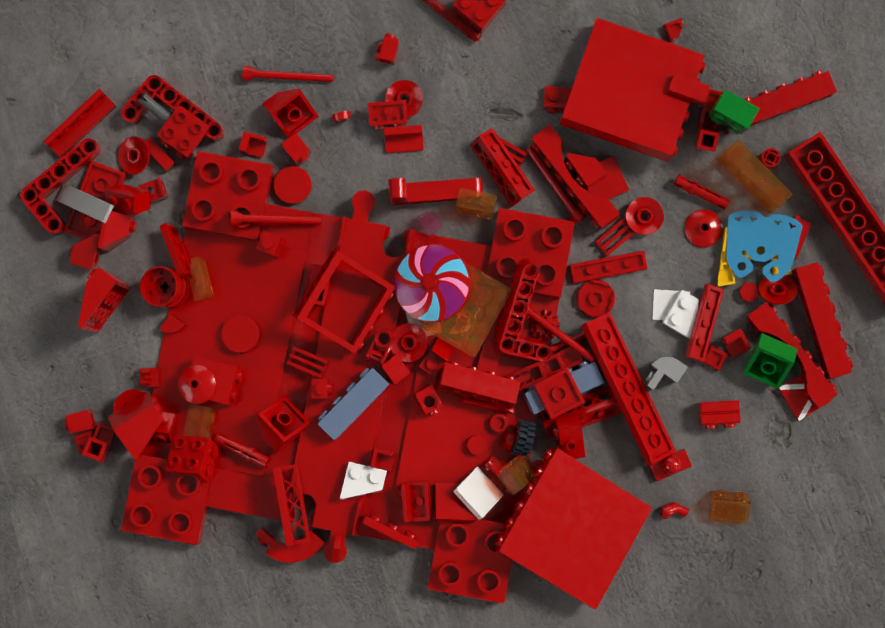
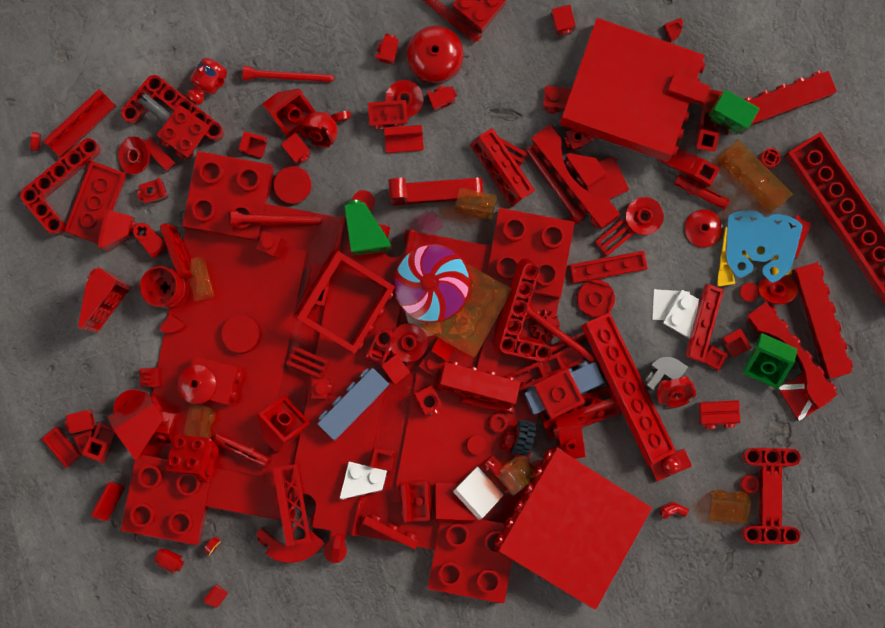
(35, 141): none -> red tile
(61, 447): none -> red tile
(84, 203): light grey slope -> none
(86, 252): red slope -> none
(108, 501): none -> red slope
(128, 199): red brick -> none
(151, 242): none -> red piece
(169, 560): none -> red brick
(206, 80): none -> red piece
(212, 545): none -> red tile
(215, 596): none -> red slope
(319, 128): none -> red cylinder
(364, 230): none -> green slope
(431, 66): none -> red cylinder
(442, 97): none -> red brick
(563, 20): none -> red brick
(572, 143): none -> red brick
(676, 392): none -> red plate
(693, 167): none -> red slope
(750, 484): none -> red tile
(770, 496): none -> red beam

